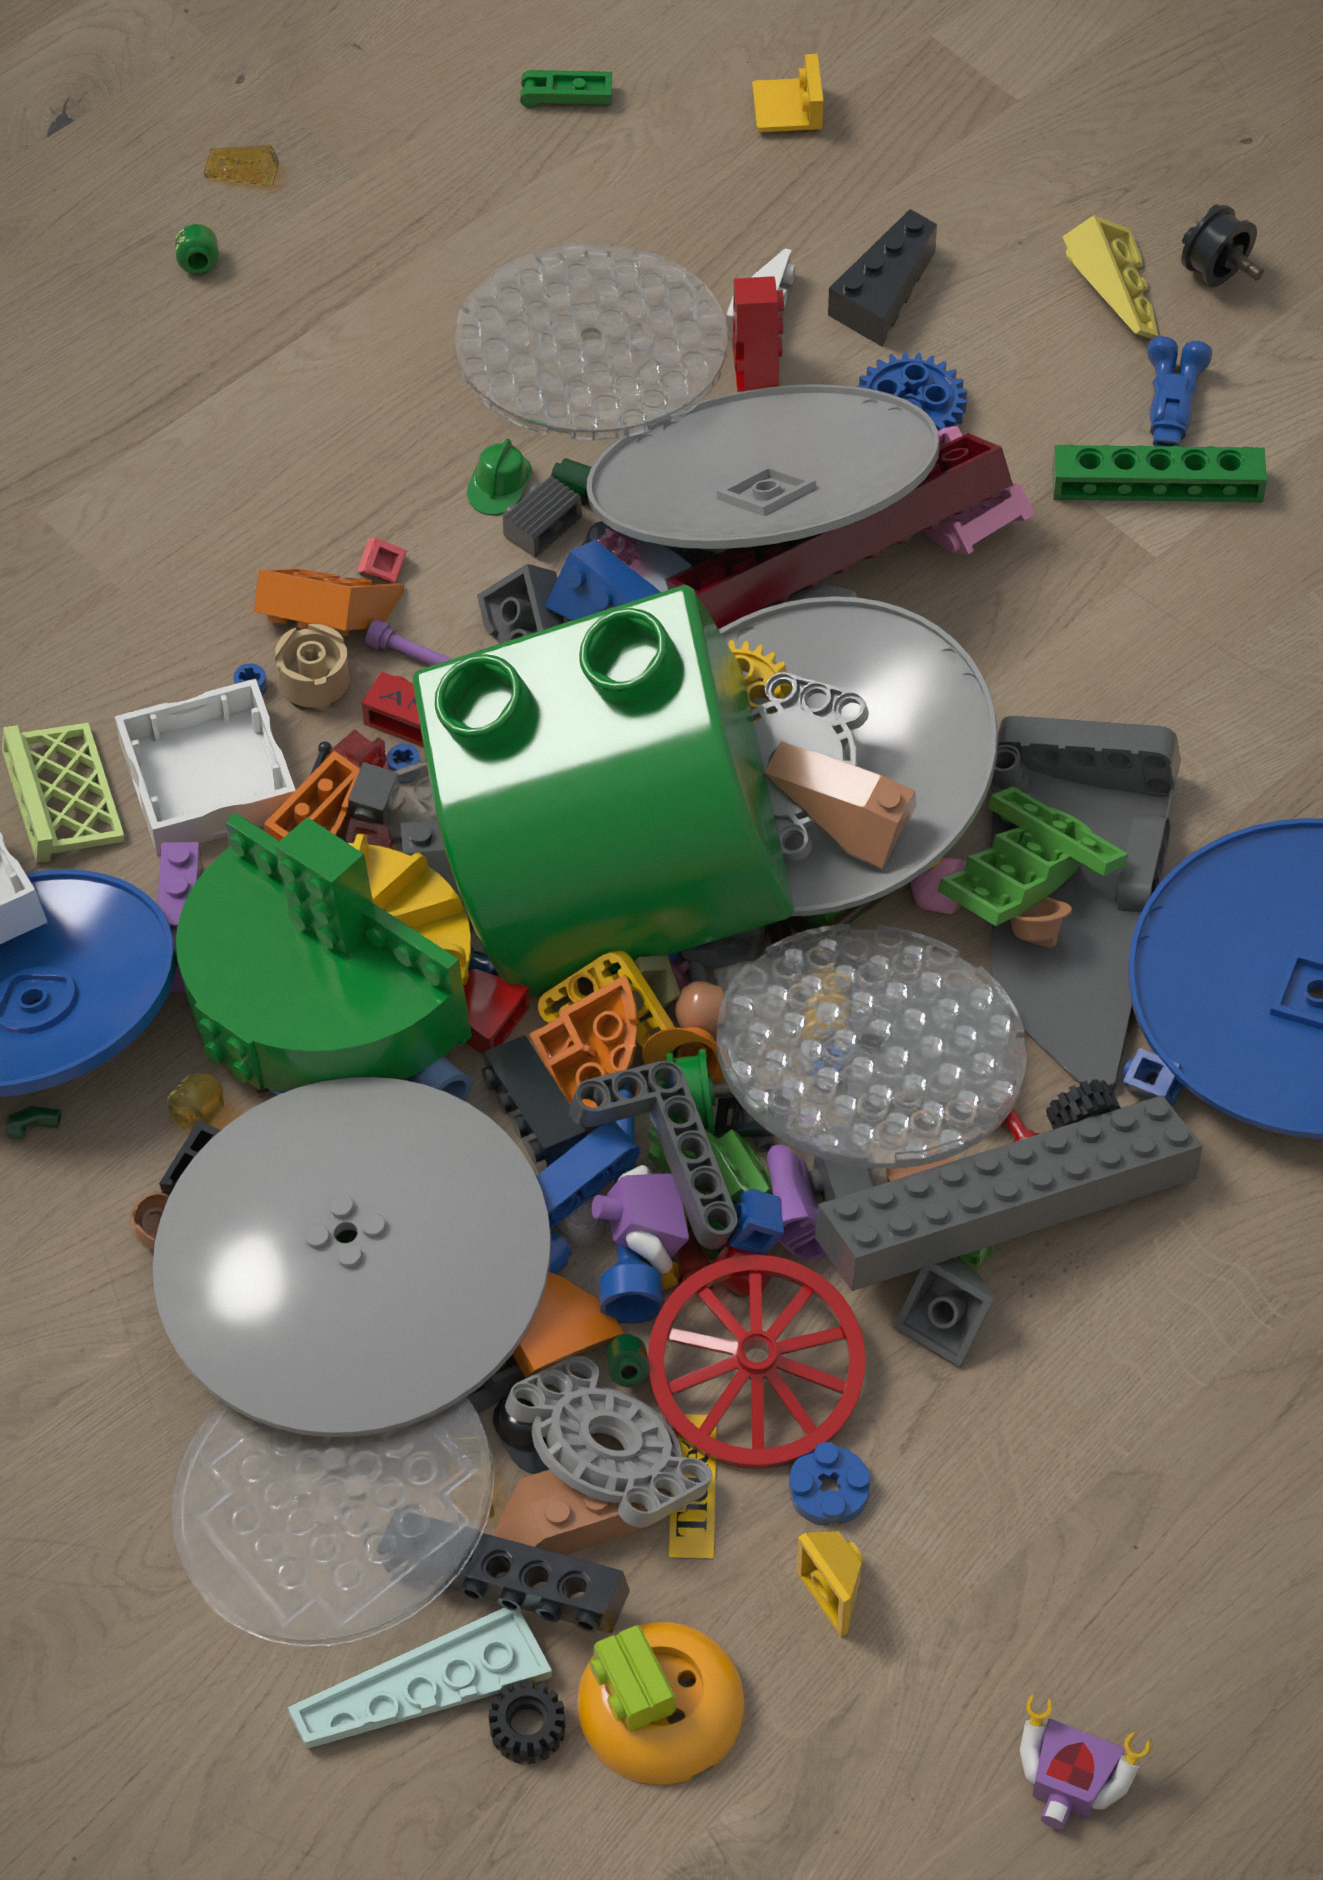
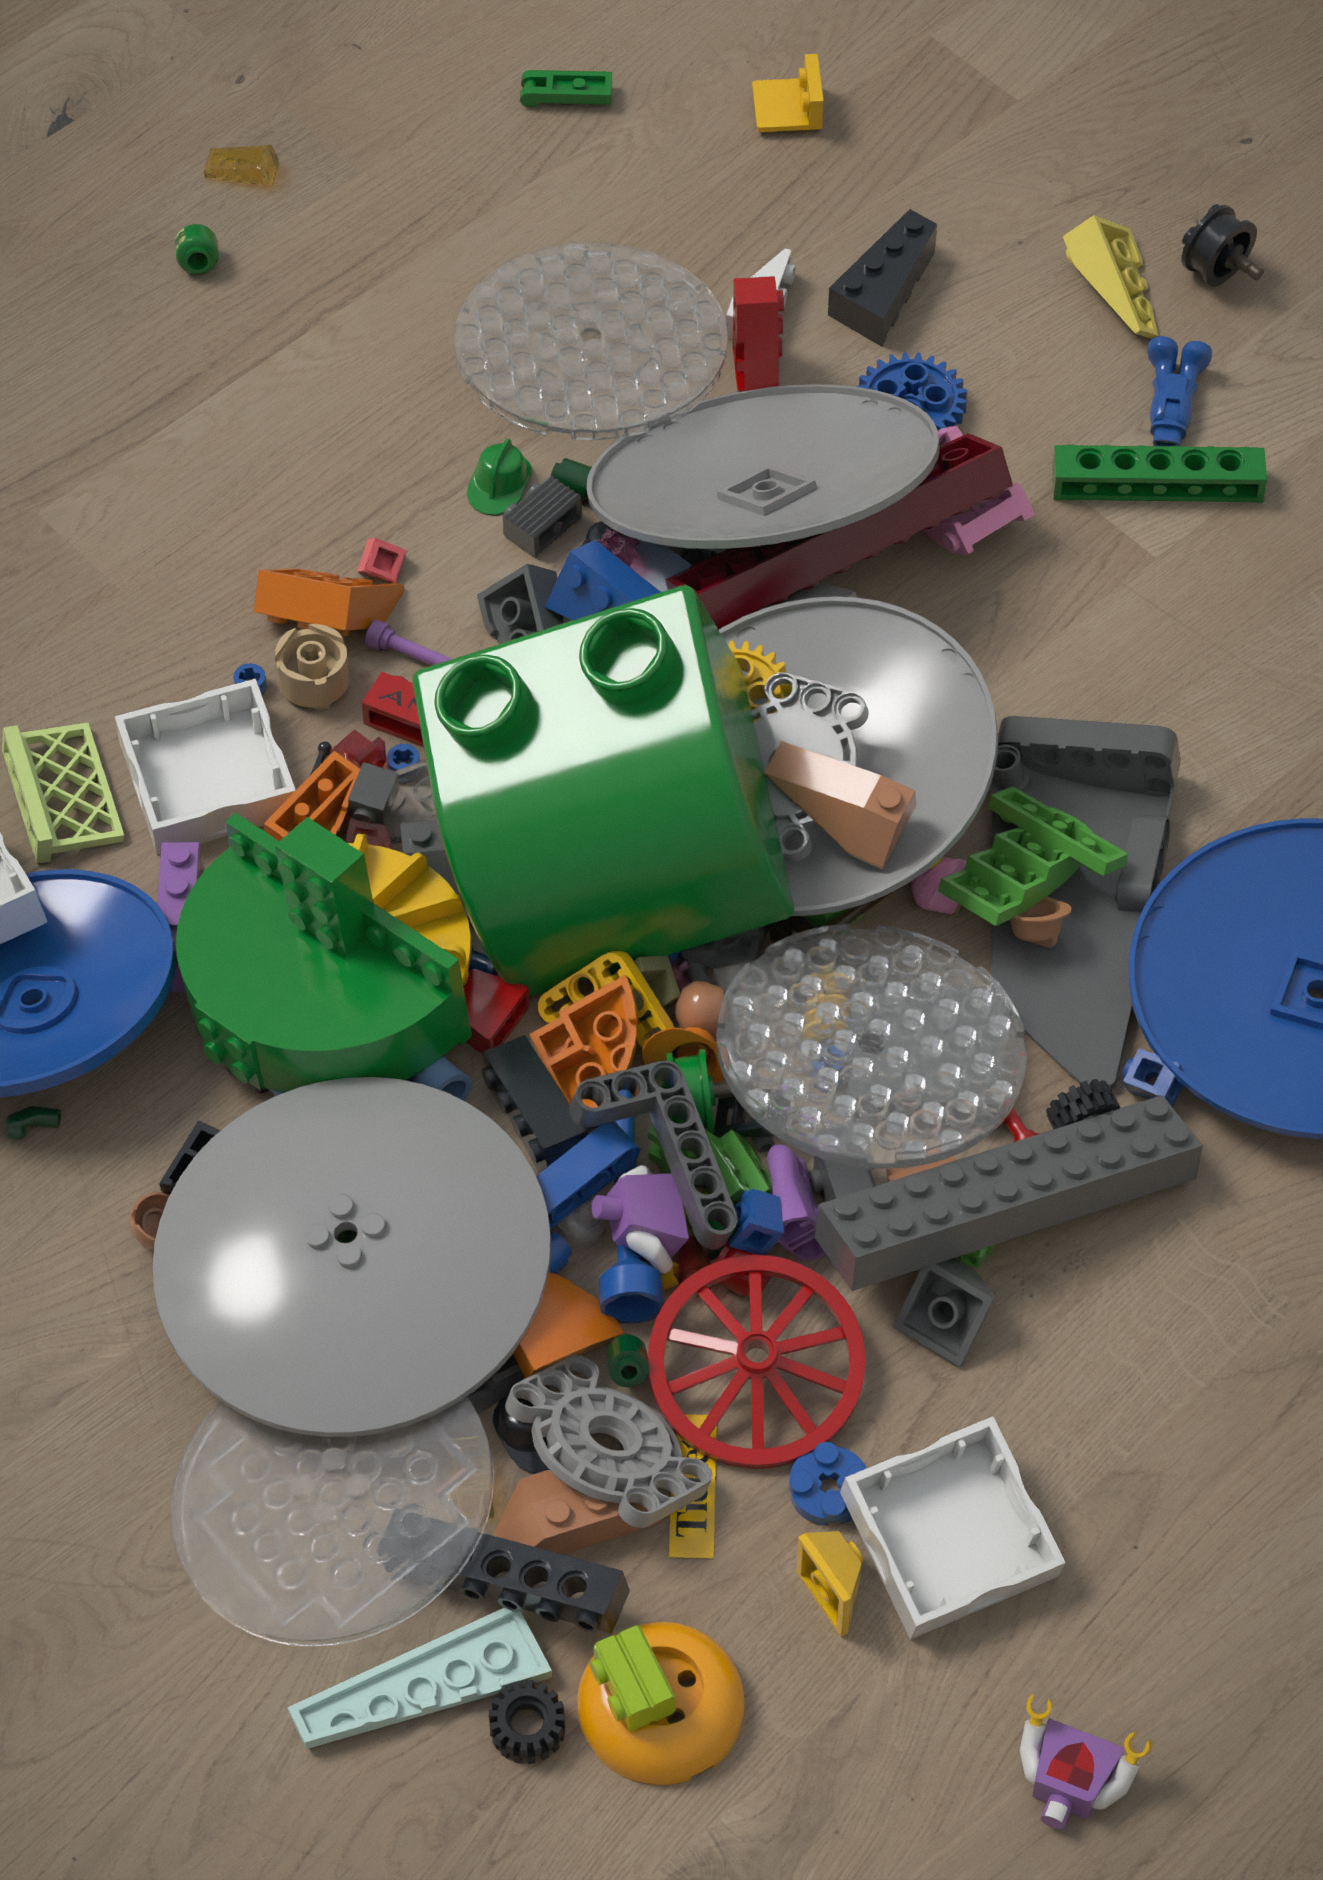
(195, 1099): clear yellow head -> none
(951, 1528): none -> white tile

